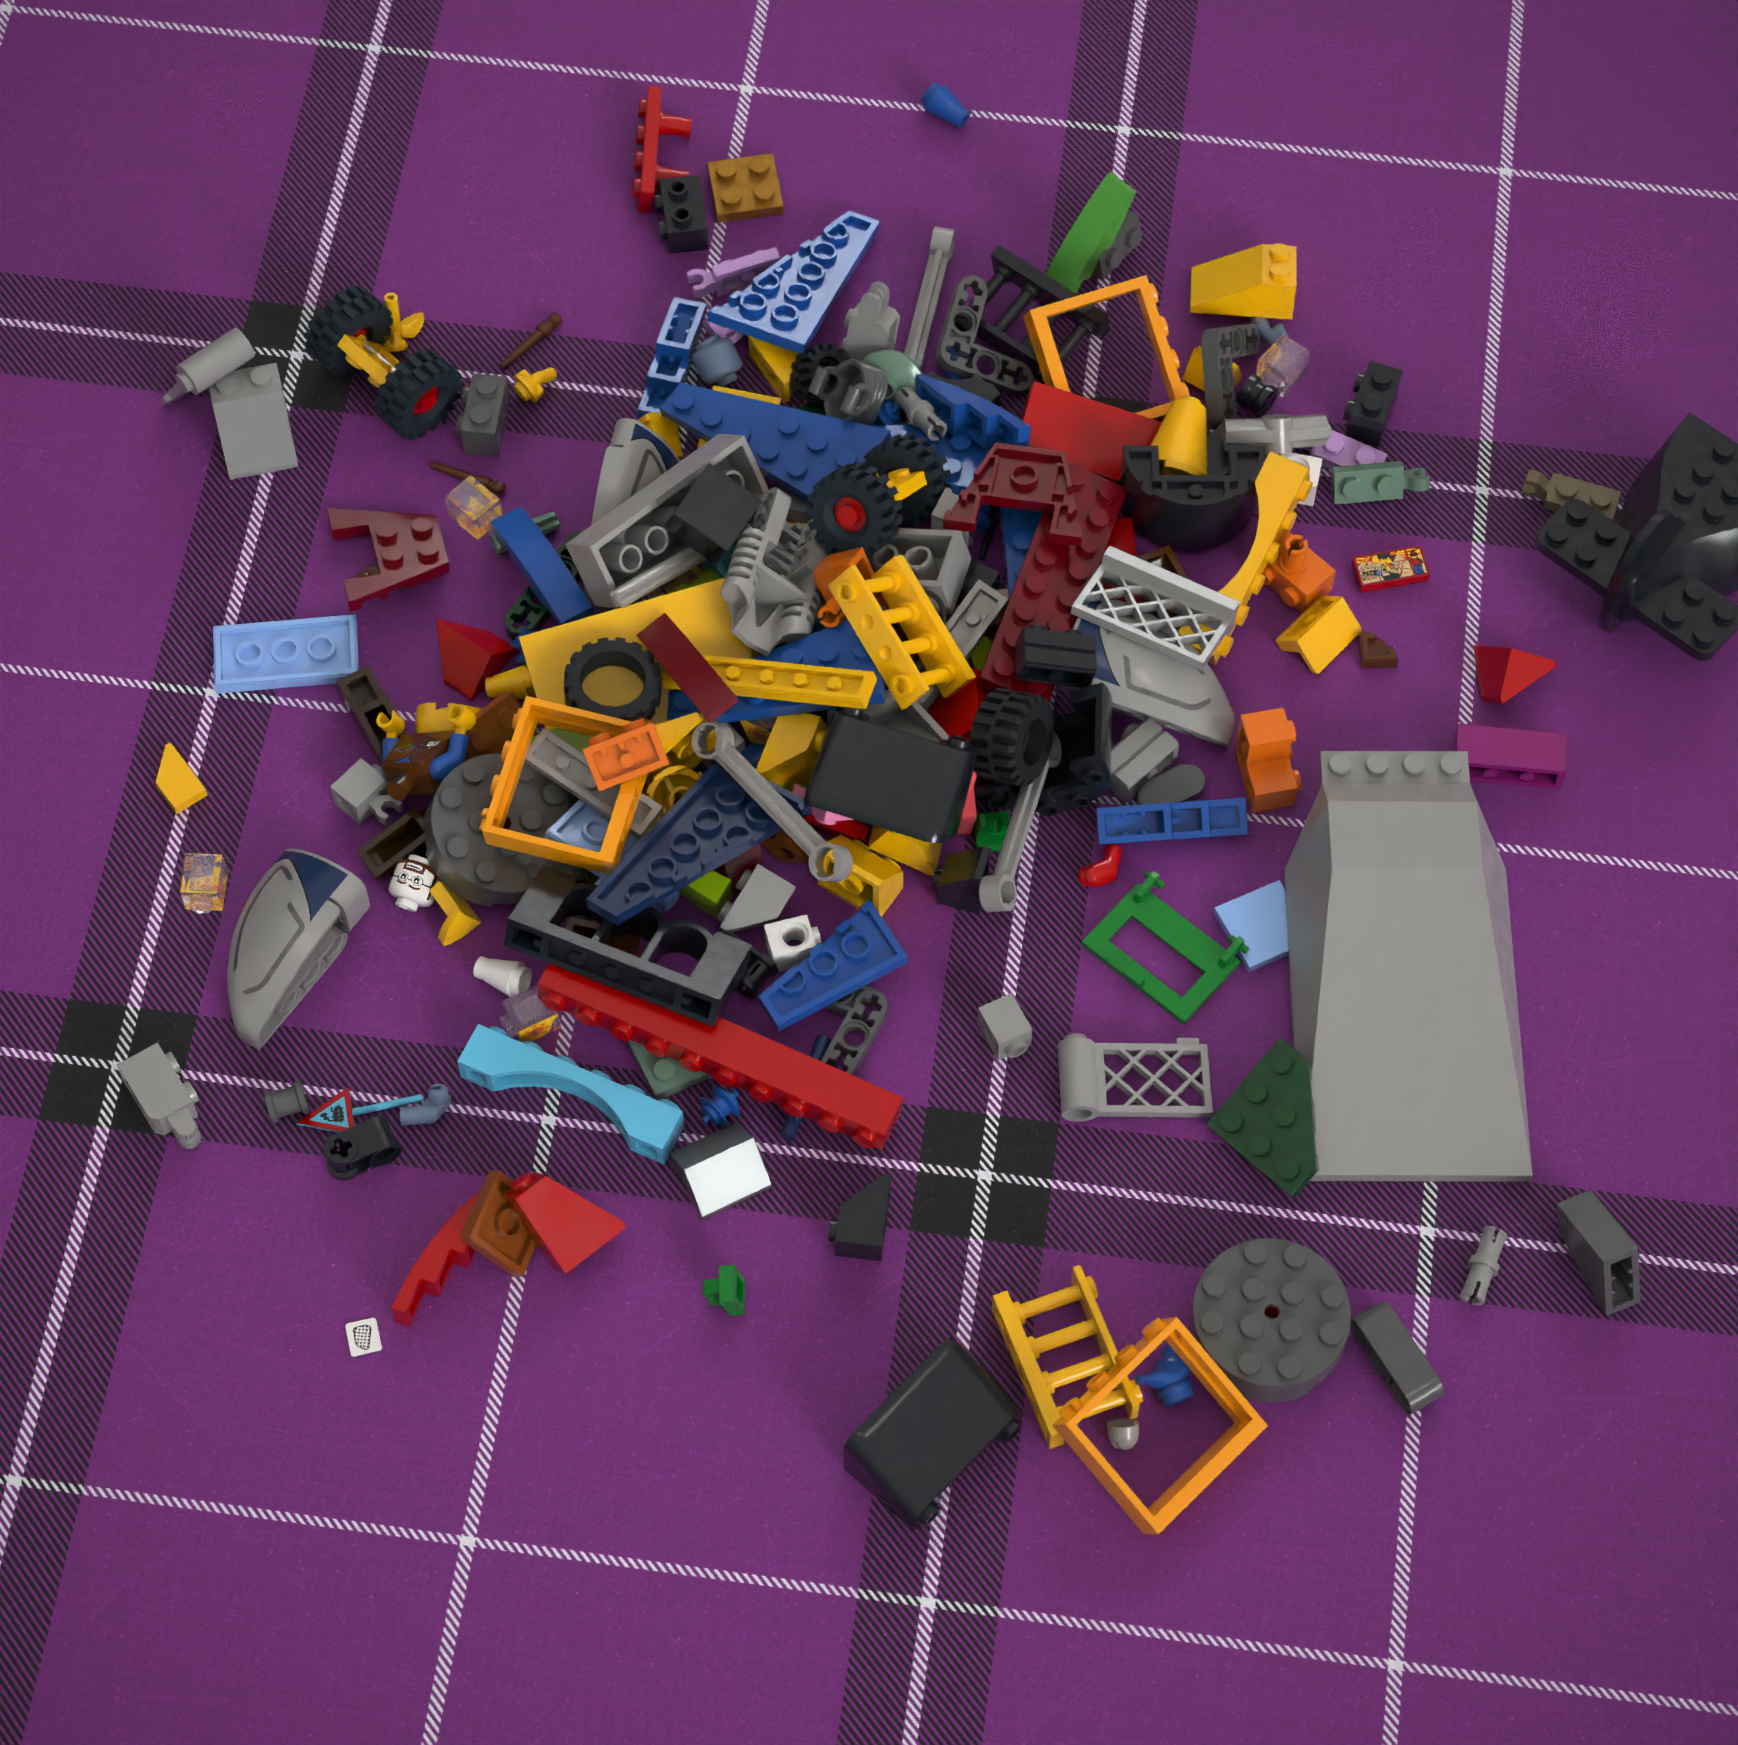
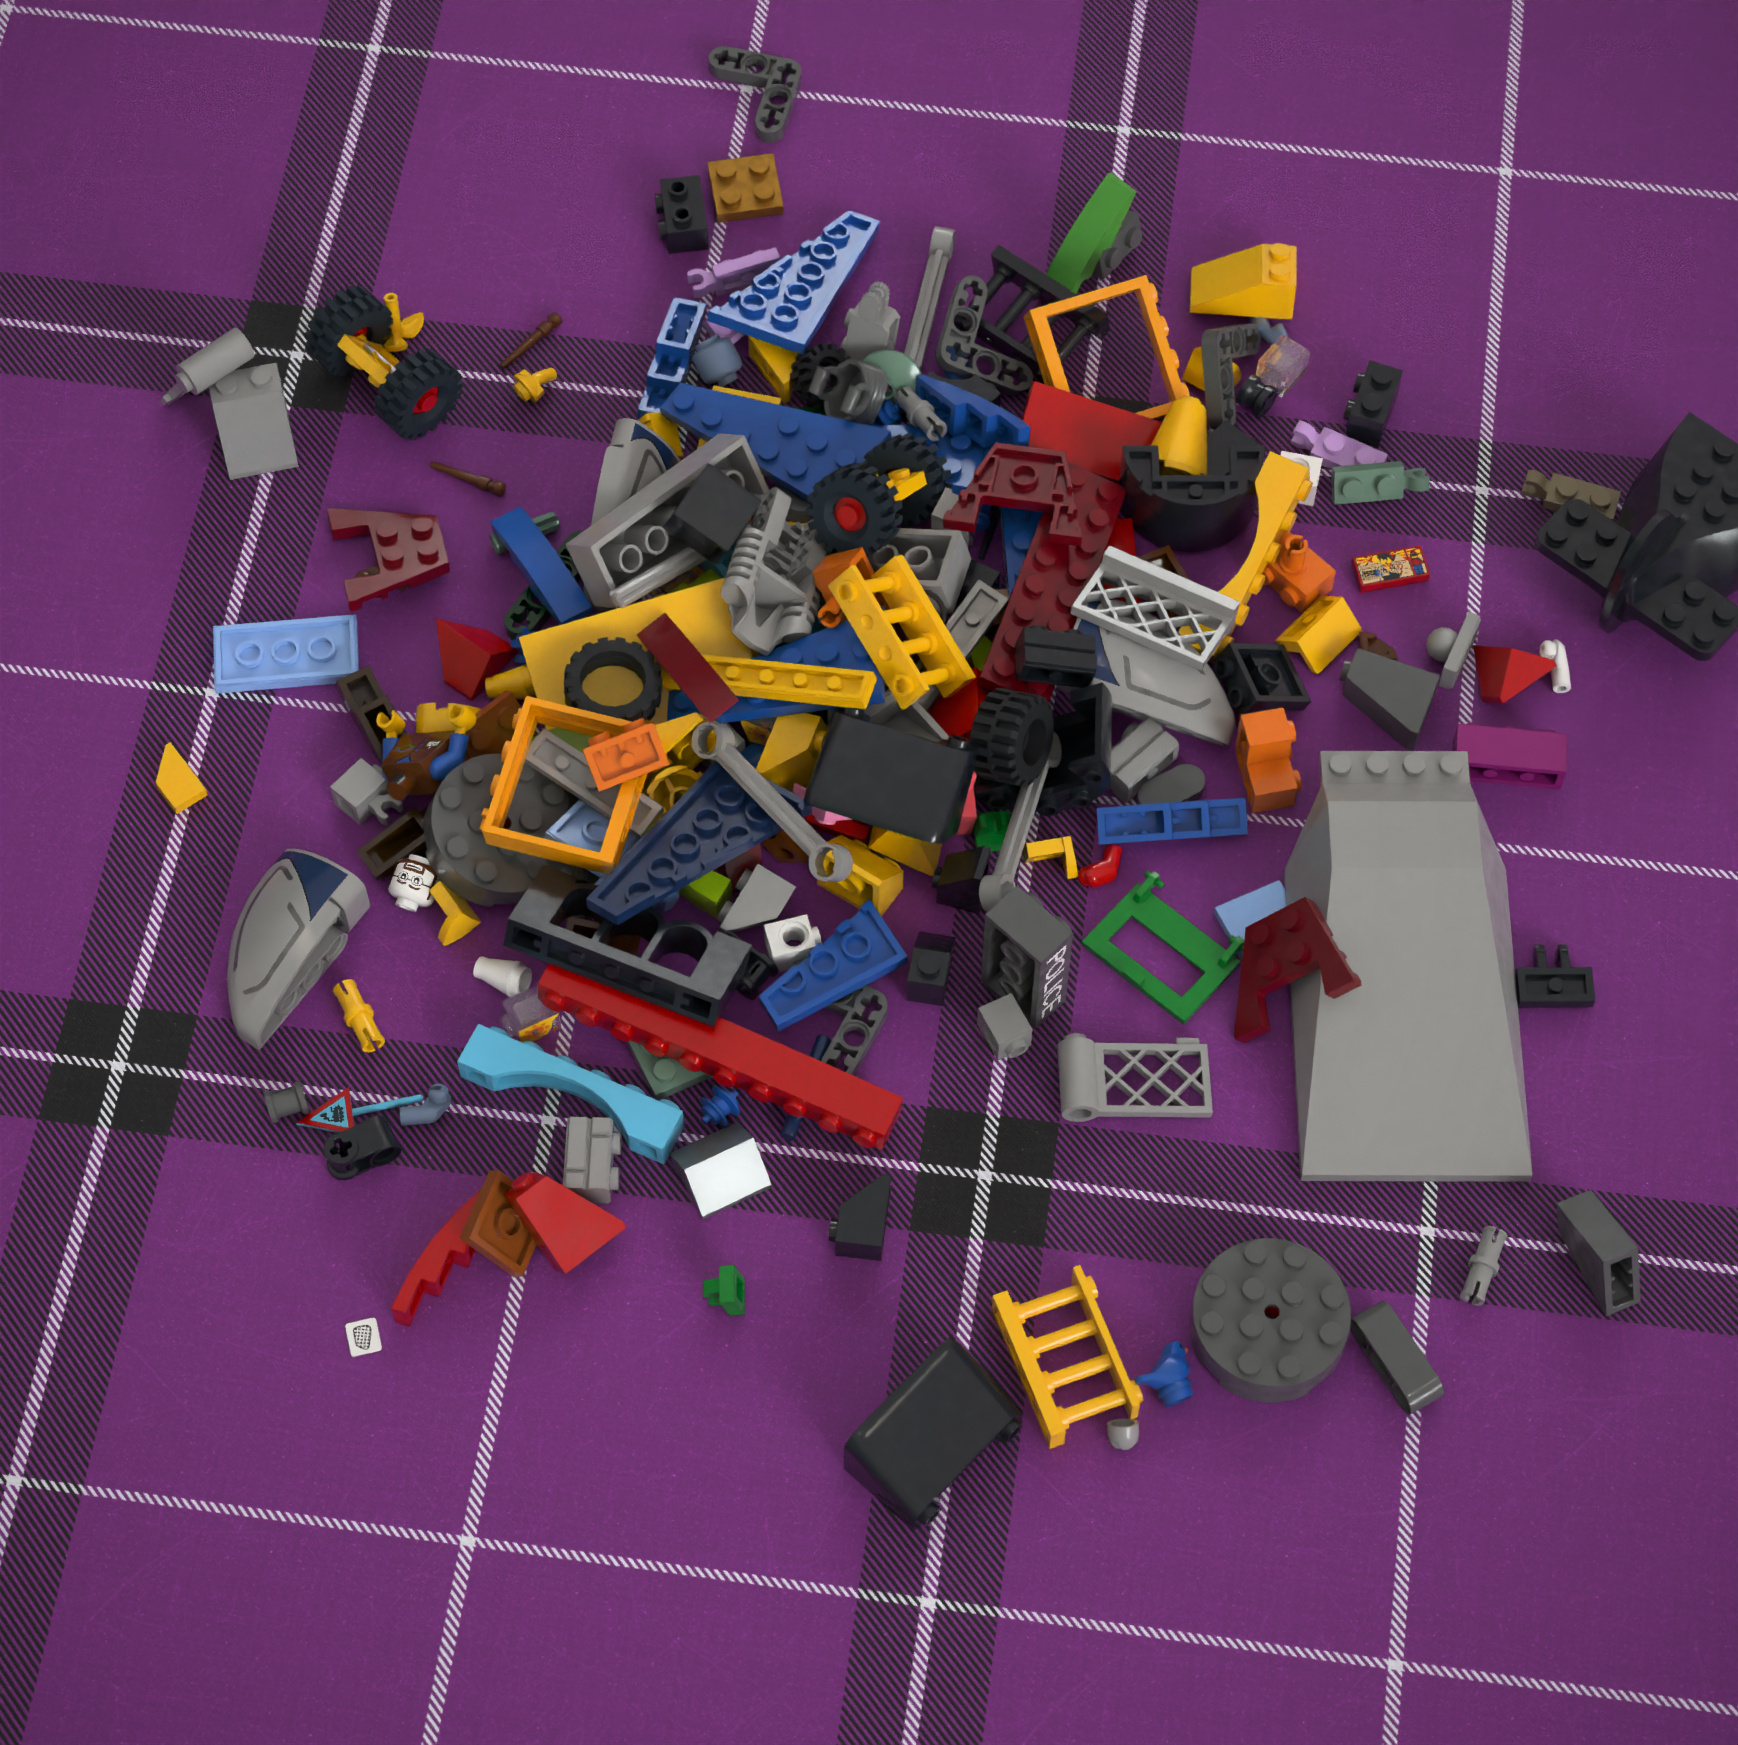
(161, 1095): light grey hinge -> none
(204, 882): clear brick -> none
(358, 1015): none -> yellow pin
(473, 507): clear brick -> none
(484, 415): dark grey brick -> none
(590, 1158): none -> light grey brick
(653, 126): red plate -> none
(769, 78): none -> dark grey beam
(930, 968): none -> black slope
(943, 104): blue cone -> none
(1027, 954): none -> dark grey brick
(1053, 848): none -> yellow tile
(1200, 1474): light orange window -> none
(1260, 678): none -> black plate
(1274, 1118): dark green plate -> none
(1277, 432): light grey piece -> none
(1281, 951): none -> dark red wing
(1390, 694): none -> dark grey slope
(1453, 648): none -> light grey tile
(1554, 986): none -> black hinge
(1560, 674): none -> white arm

